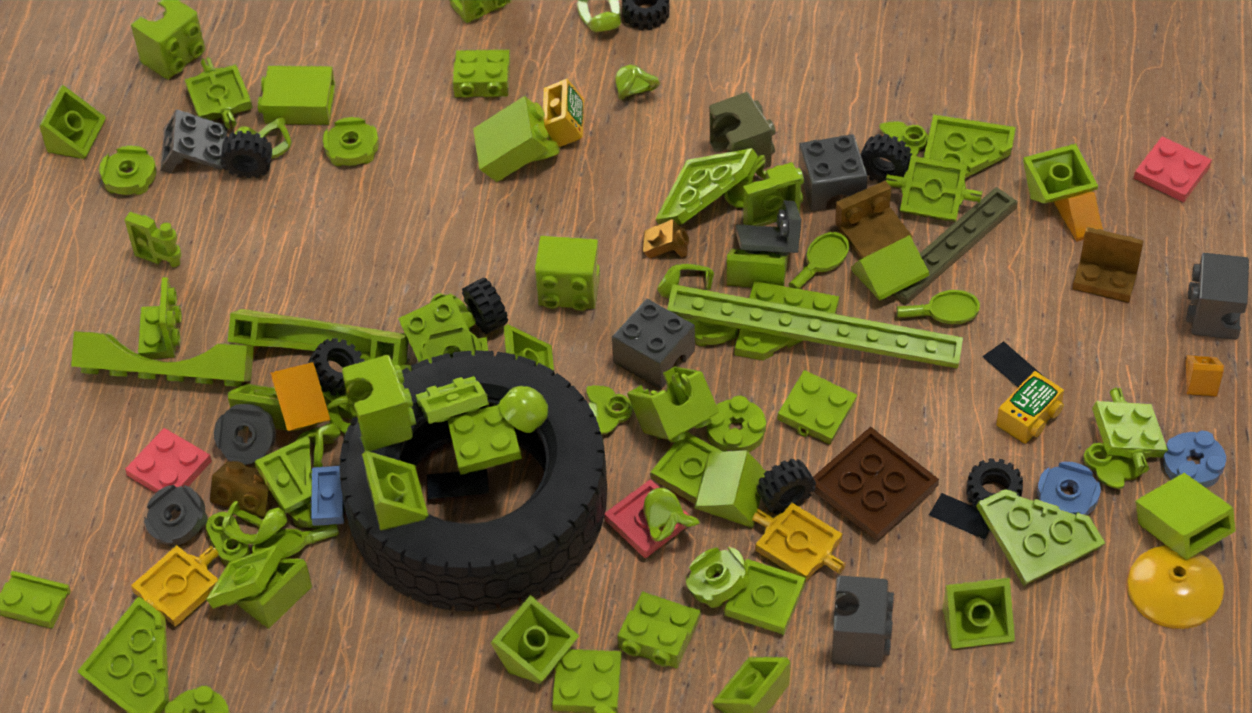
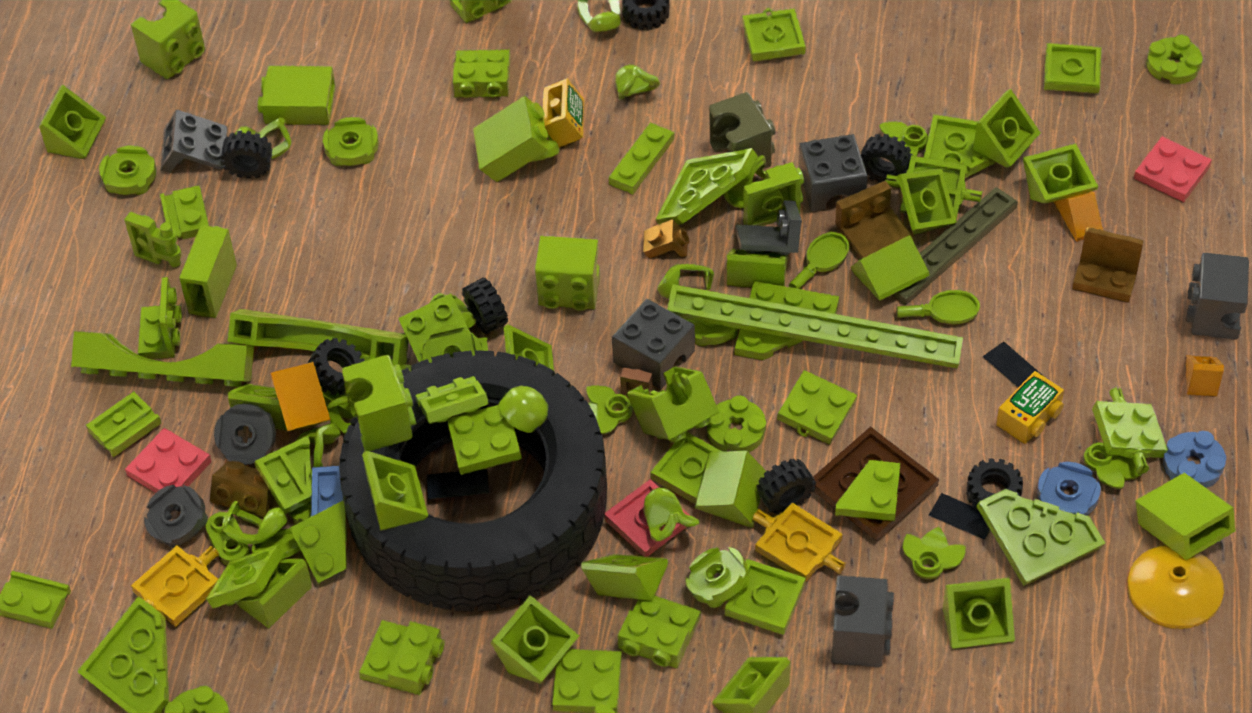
(123, 424): none -> lime plate
(185, 211): none -> lime plate
(208, 271): none -> lime brick
(218, 93): lime plate -> none
(324, 541): none -> lime wing
(403, 656): none -> lime plate
(625, 575): none -> lime slope
(633, 378): none -> nougat plate
(641, 158): none -> lime plate
(773, 34): none -> lime plate
(872, 492): none -> lime wing
(926, 200): none -> lime slope
(932, 550): none -> lime plate
(1005, 131): none -> lime slope
(1072, 68): none -> lime plate
(1178, 48): none -> lime plate

